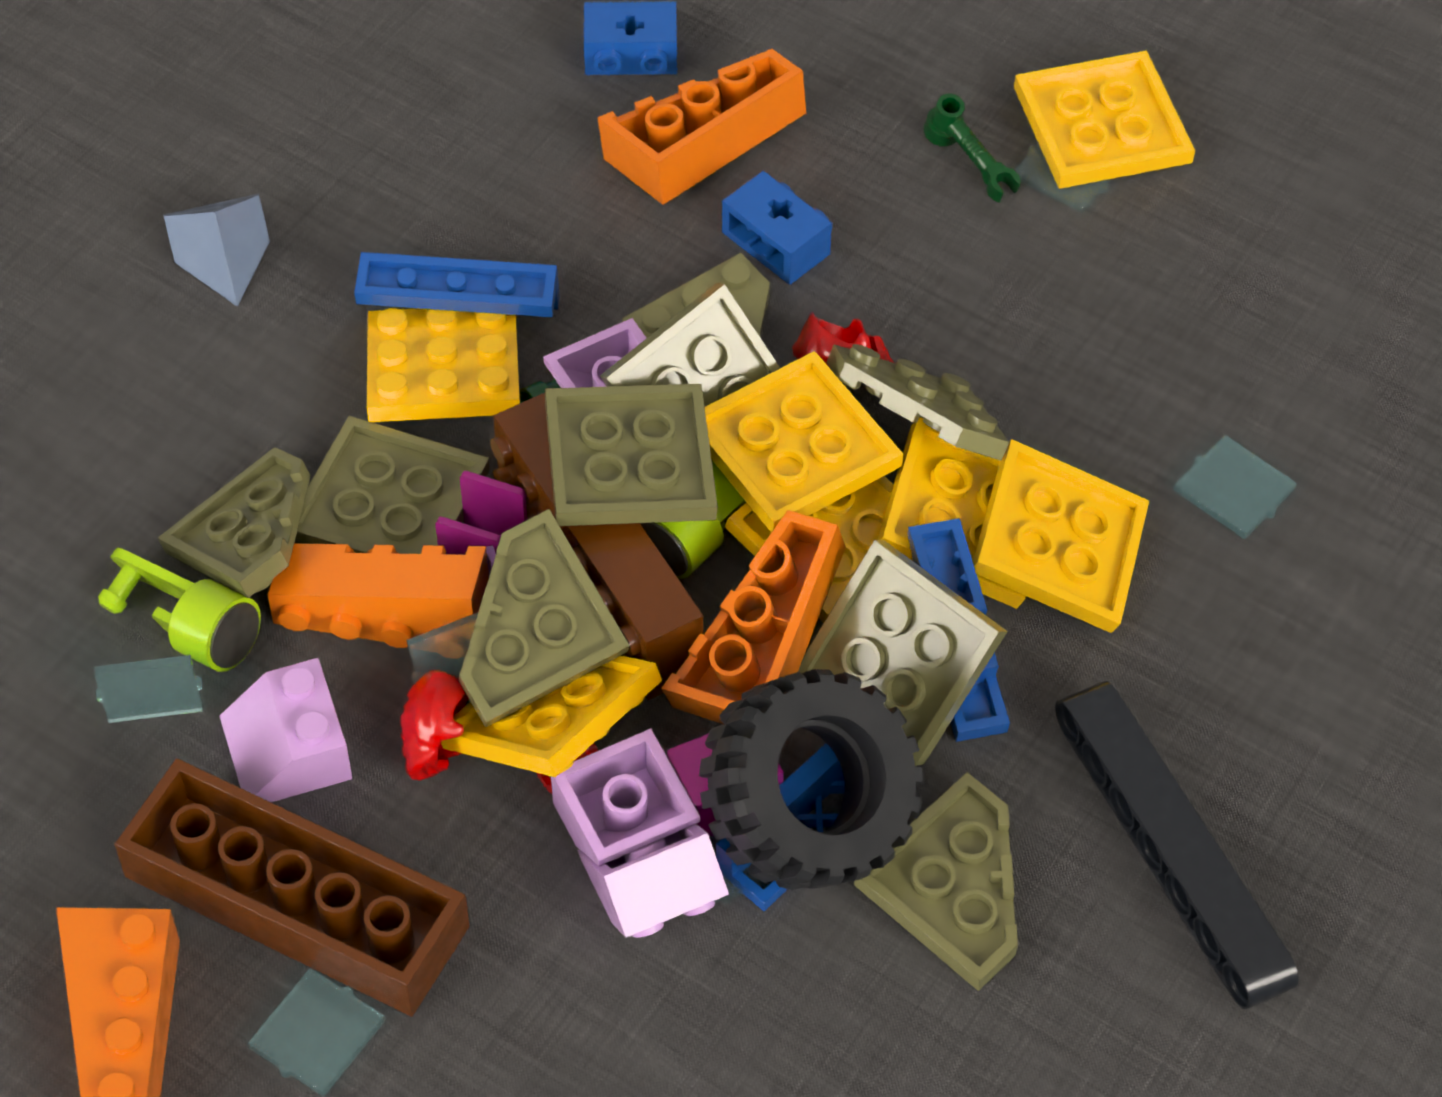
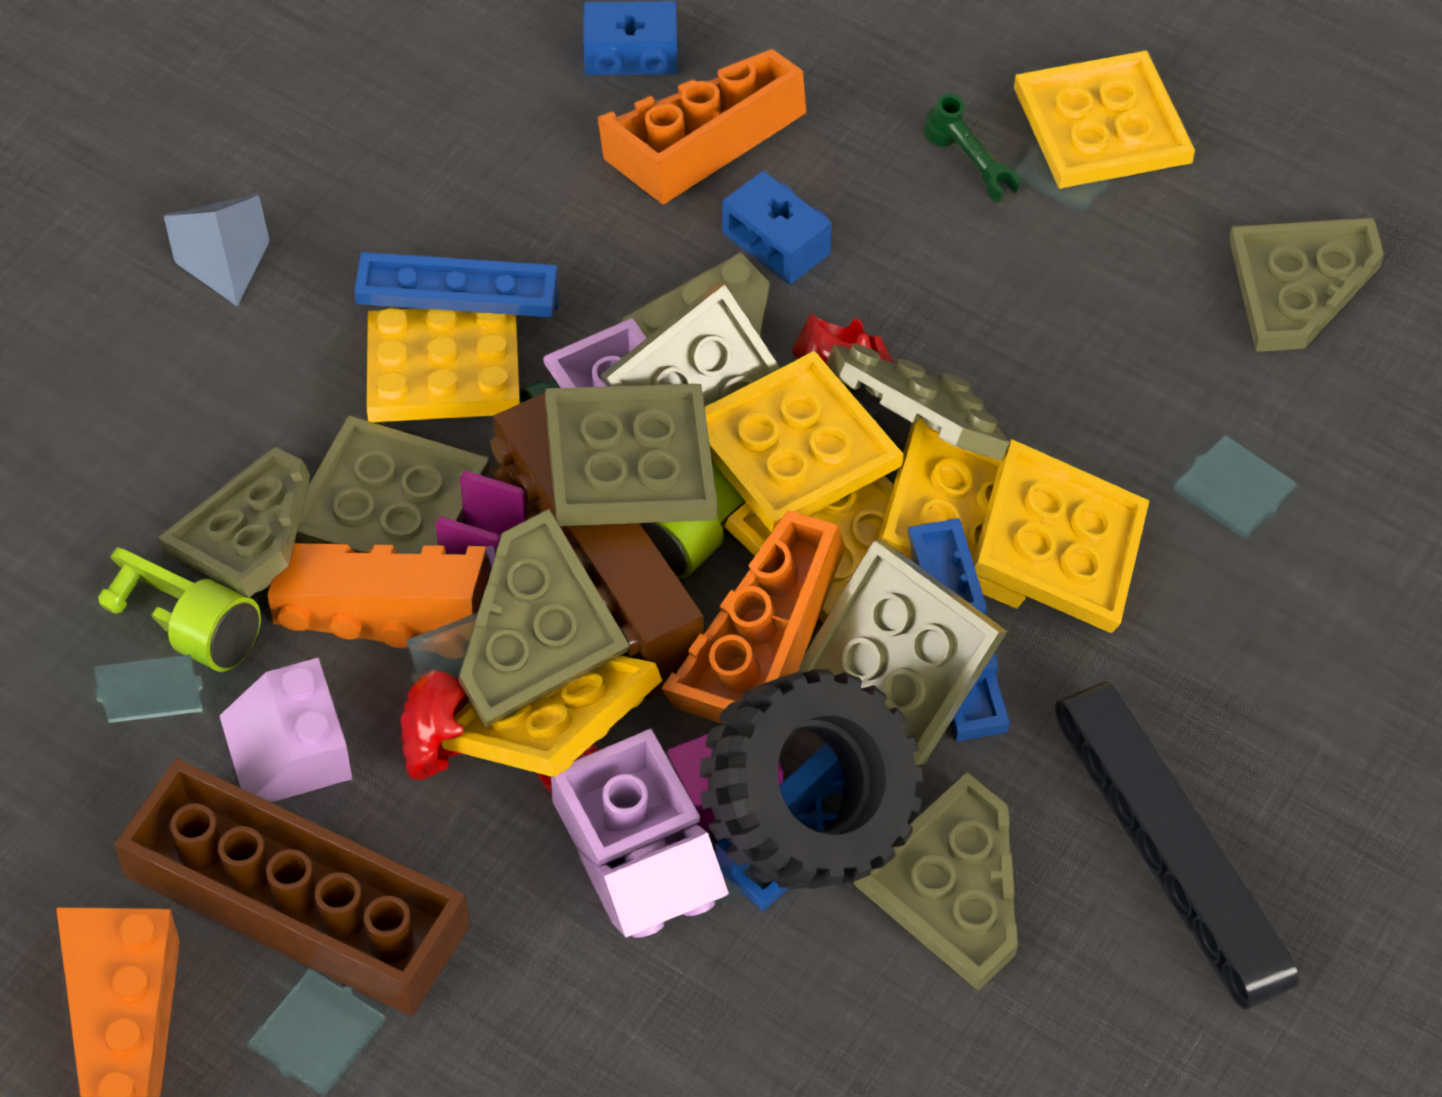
(1301, 275): none -> olive plate

